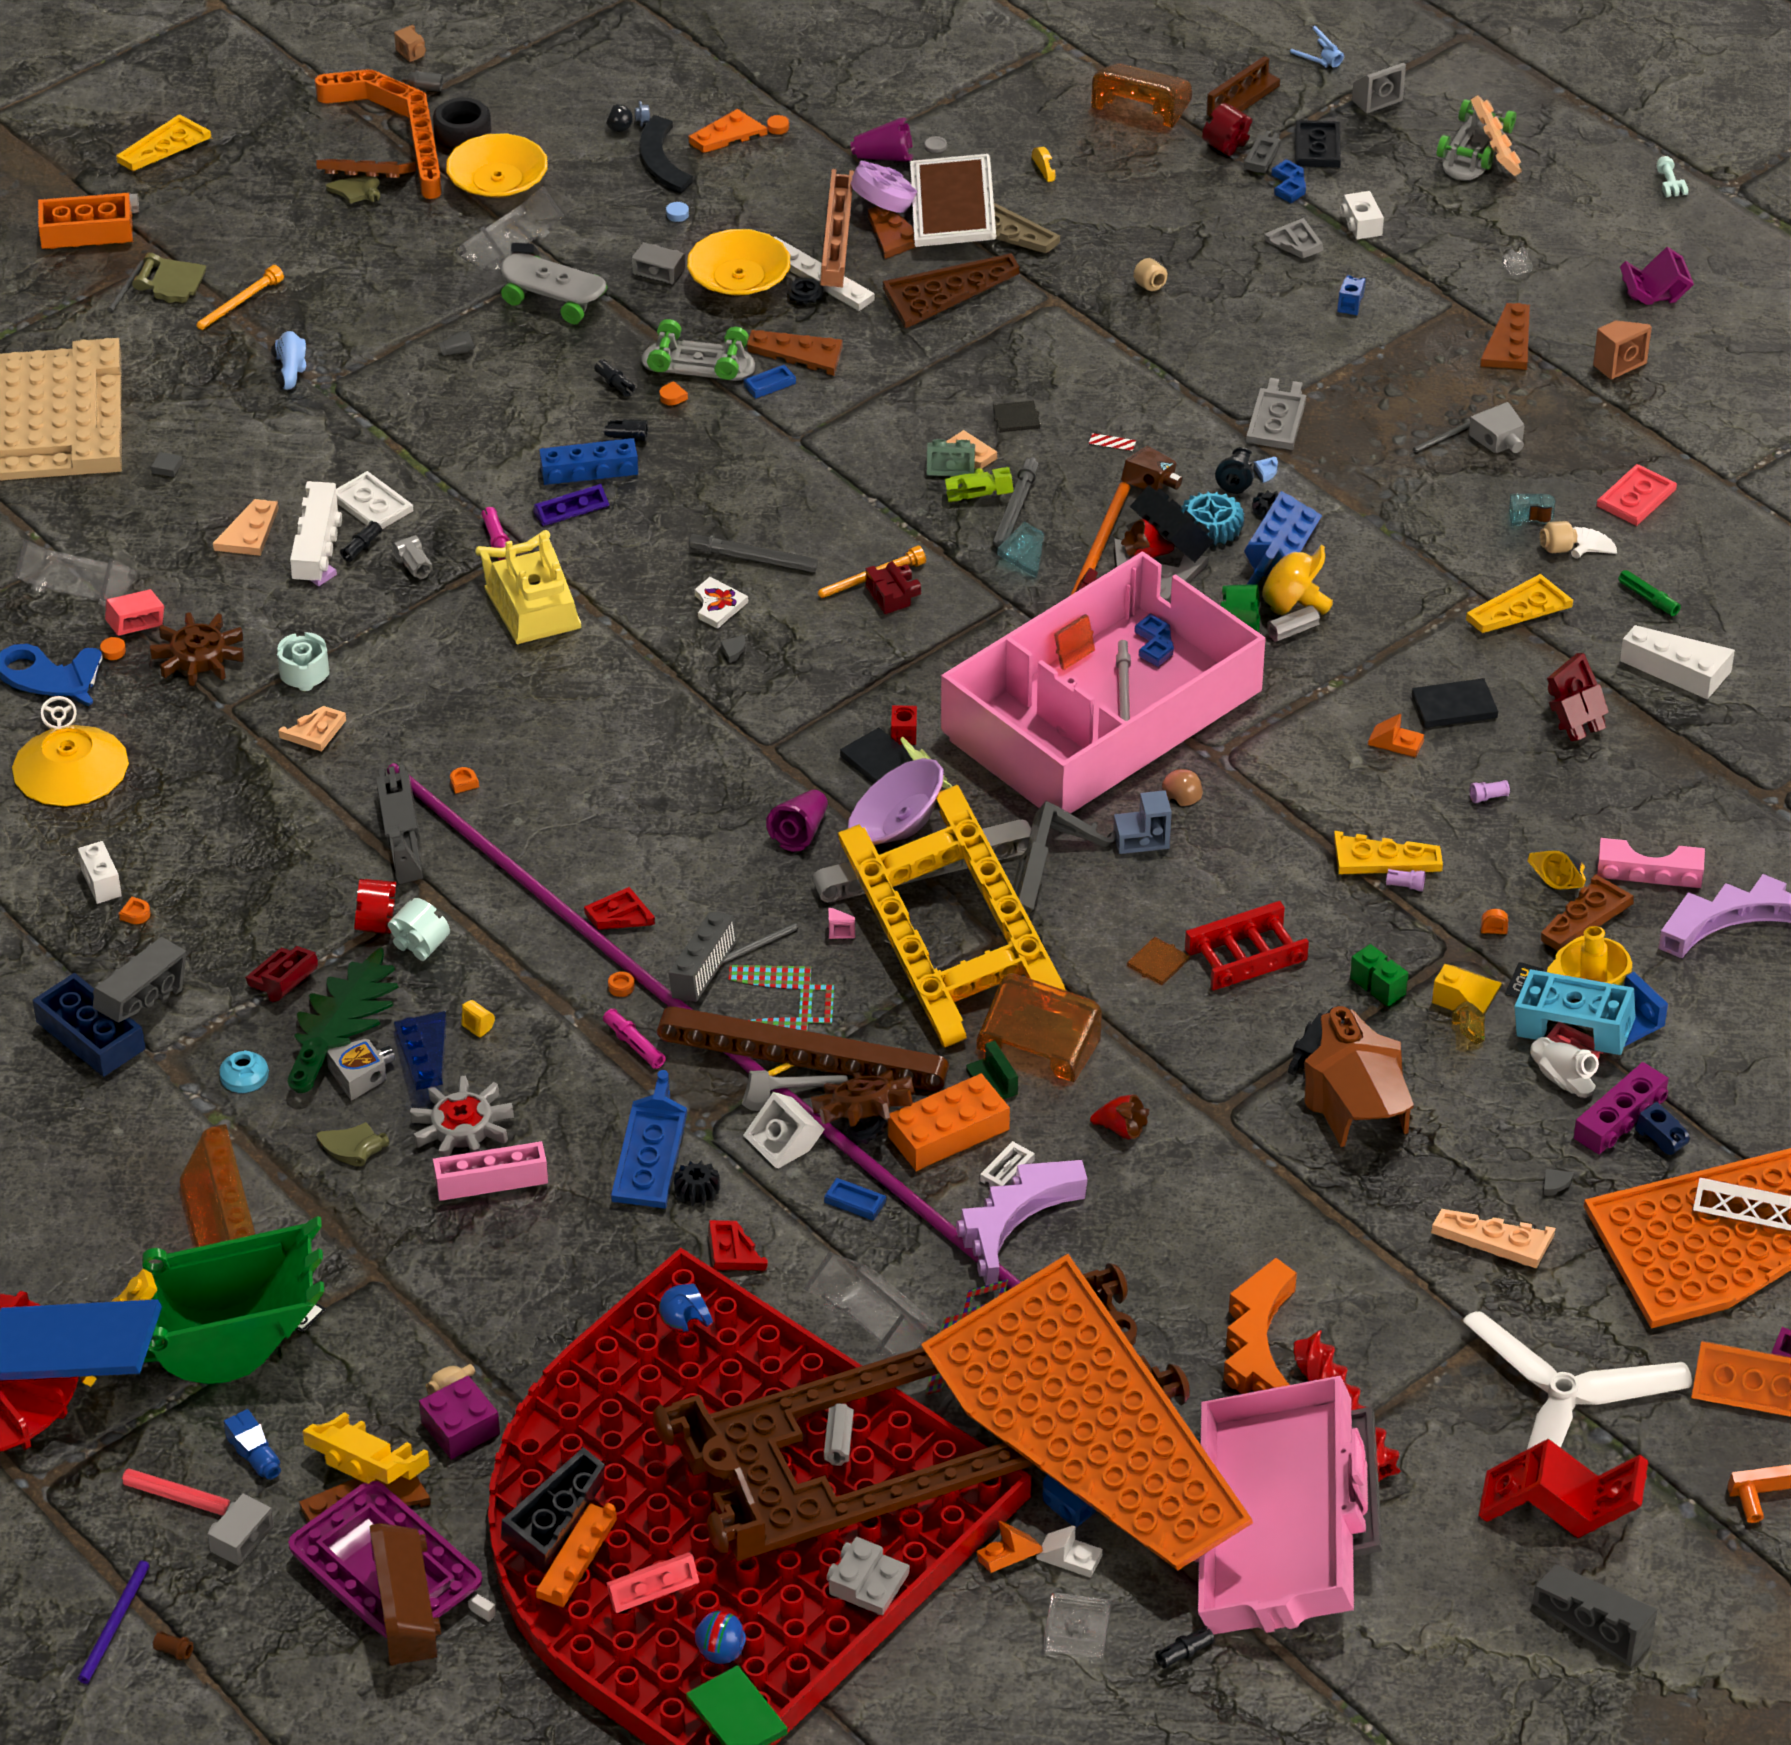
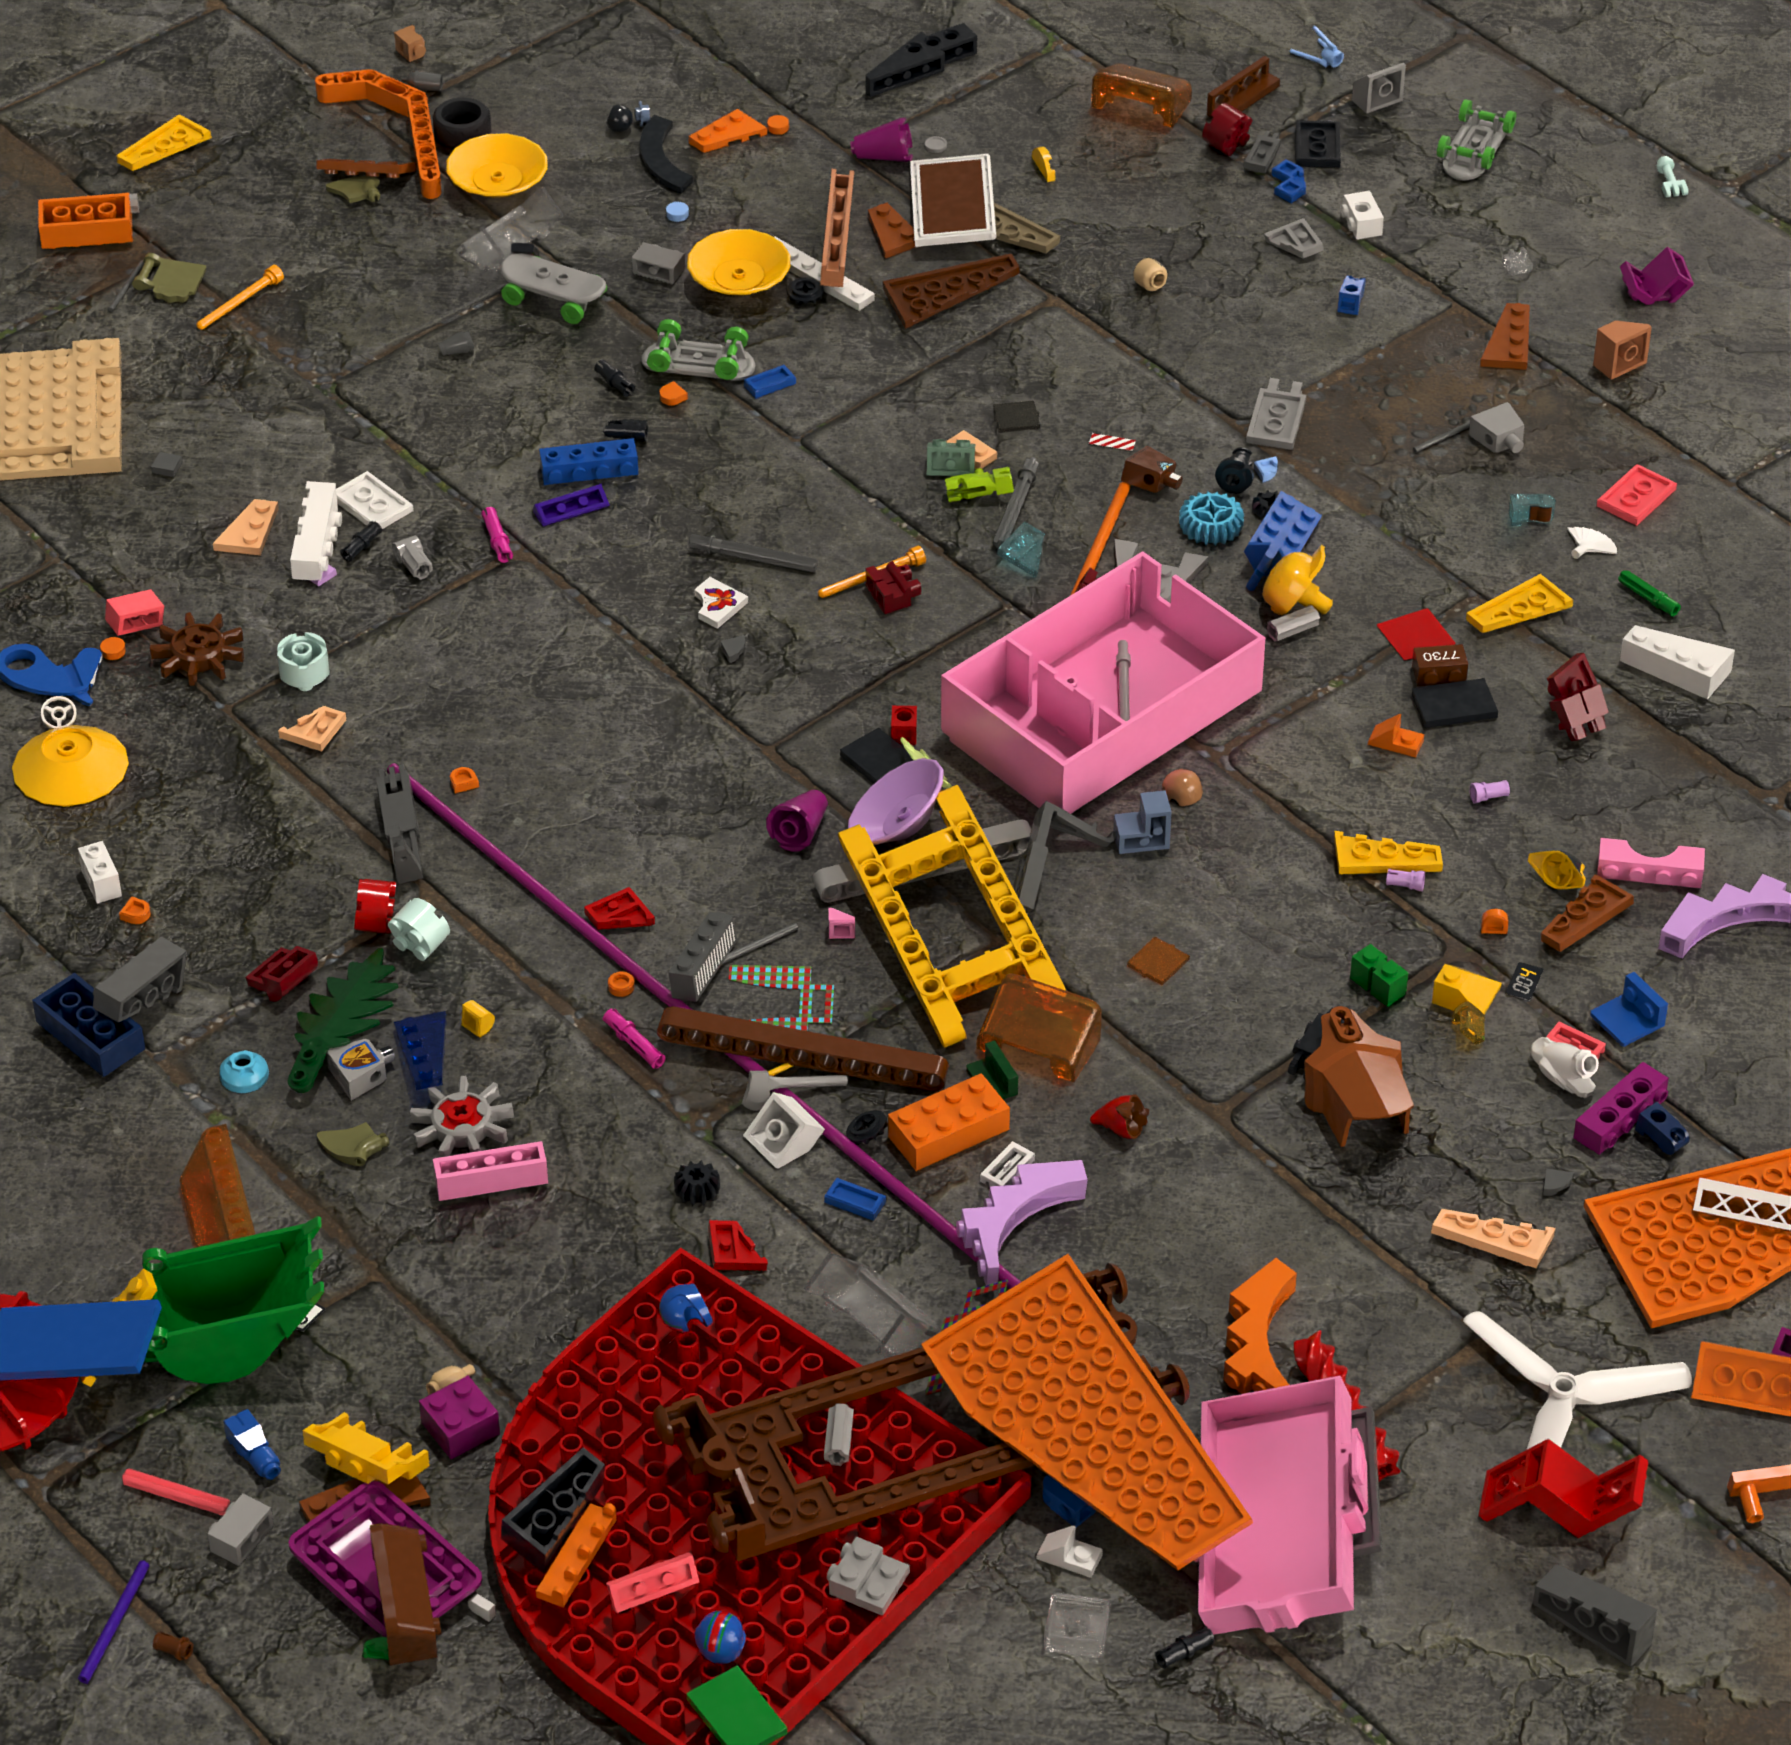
(72, 574): clear windscreen -> none
(292, 353): light blue head -> none
(376, 1648): none -> green tile
(525, 608): light yellow piece -> none
(650, 1148): blue hinge -> none
(806, 349): dark orange wing -> none
(863, 1097): reddish brown gear -> none
(883, 187): lavender piece -> none
(921, 58): none -> black brick
(1013, 1548): orange slope -> none
(1074, 642): clear orange piece -> none
(1146, 539): hat -> none
(1160, 643): blue tile -> none
(1172, 522): black wedge -> none
(1240, 926): red fence -> none
(1243, 603): green brick -> none
(1415, 631): none -> red sticker
(1439, 664): none -> reddish brown brick
(1499, 141): light nougat wing -> none
(1558, 537): tan head -> none
(1593, 958): yellow piece -> none
(1602, 1007): medium azure plate -> none

